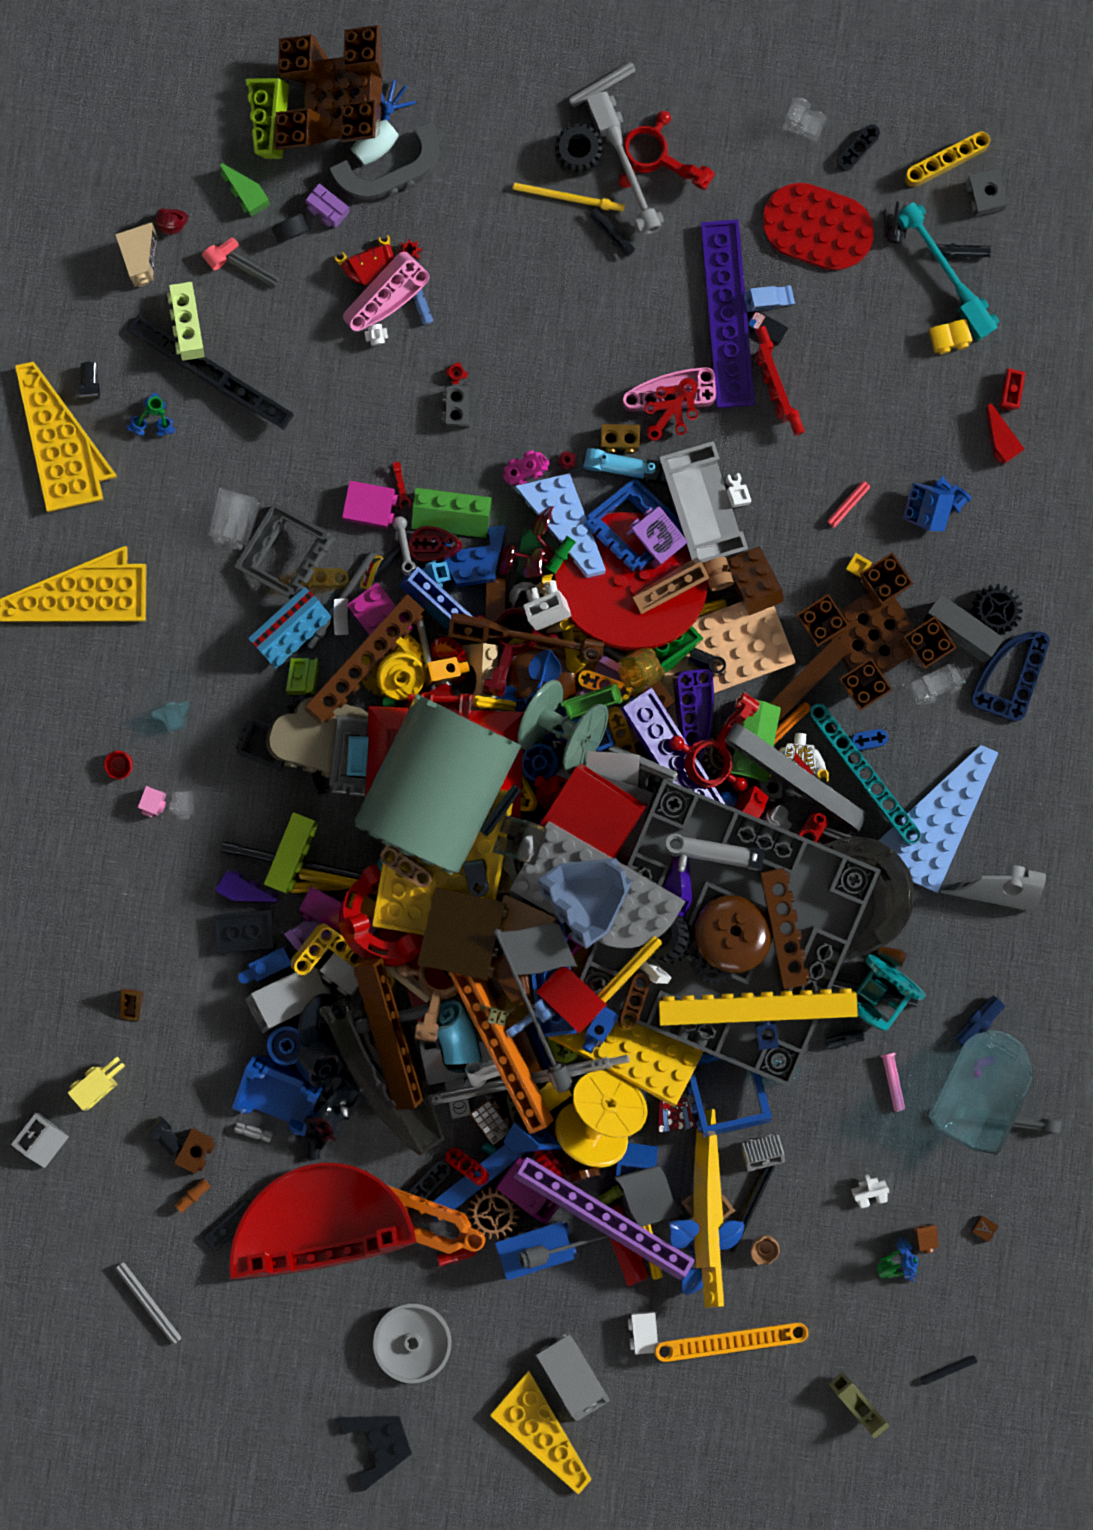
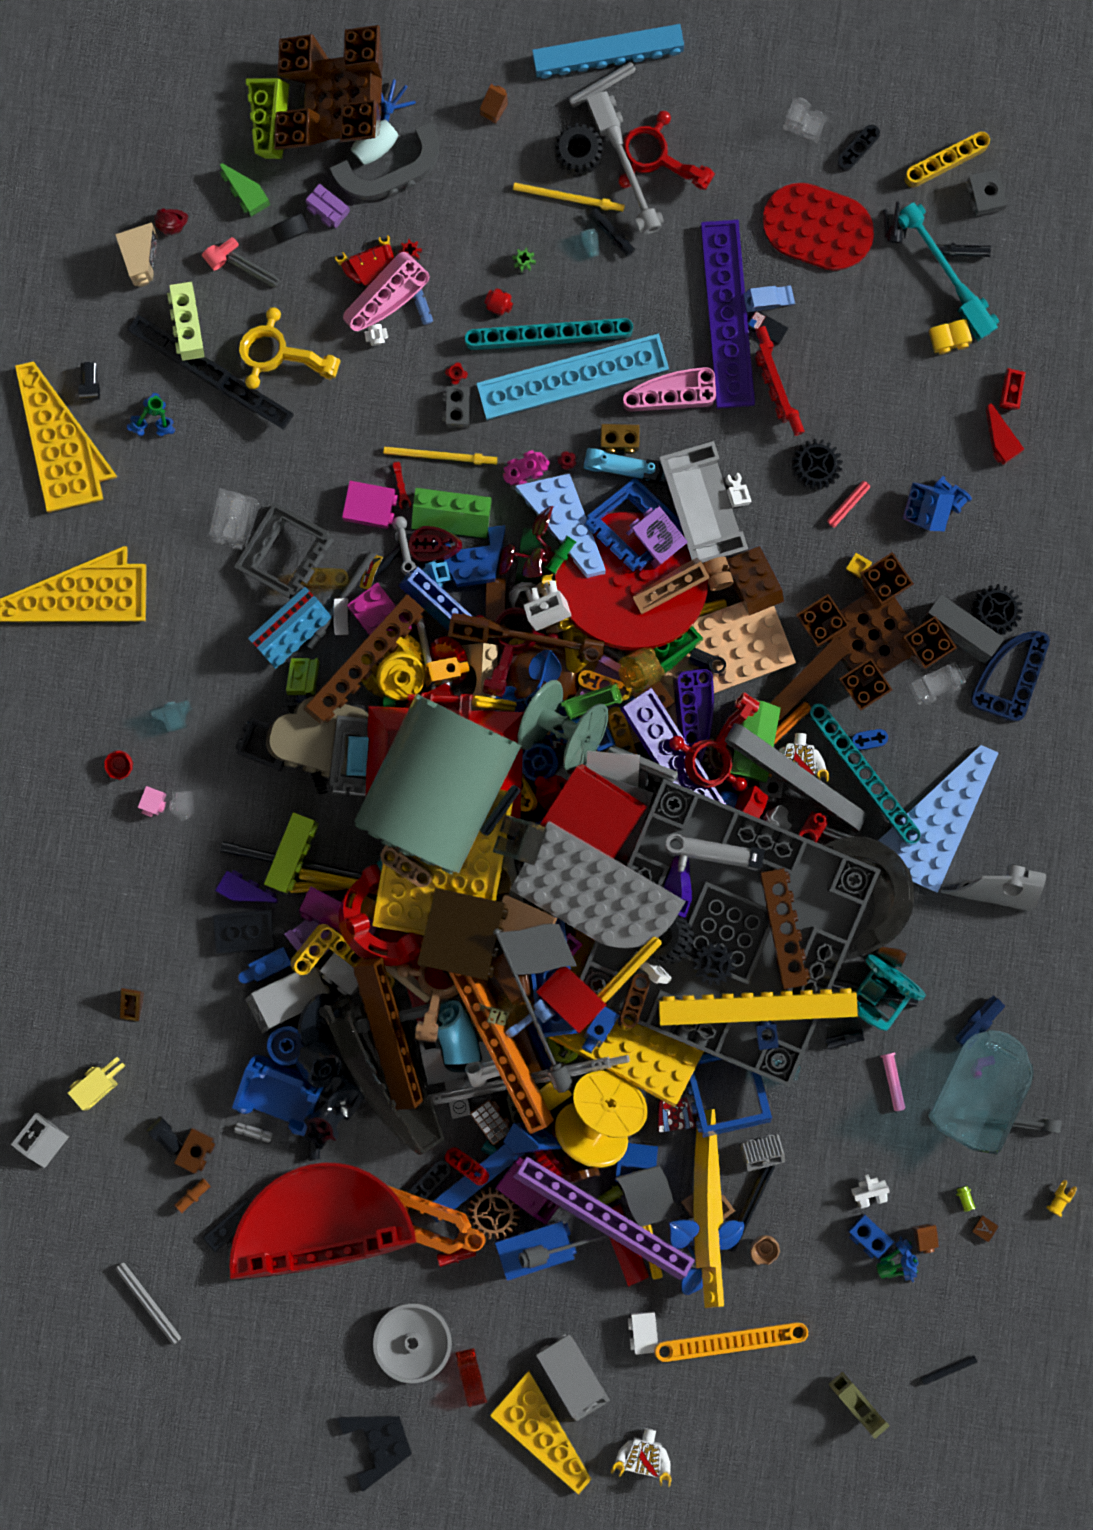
(326, 367): none -> yellow piece
(471, 1377): none -> clear red brick
(476, 873): black piece -> none
(477, 459): none -> yellow bar
(494, 103): none -> dark orange slope
(498, 302): none -> red head
(527, 265): none -> bright green gear
(556, 328): none -> teal beam
(572, 377): none -> medium azure plate
(586, 896): sand blue panel -> none
(590, 242): none -> clear light blue cone
(608, 50): none -> dark azure brick
(644, 1457): none -> torso
(673, 406): red plant -> none
(723, 949): reddish brown brick -> none
(829, 453): none -> black gear
(873, 1233): none -> blue brick
(965, 1197): none -> lime pin
(1060, 1199): none -> yellow piece

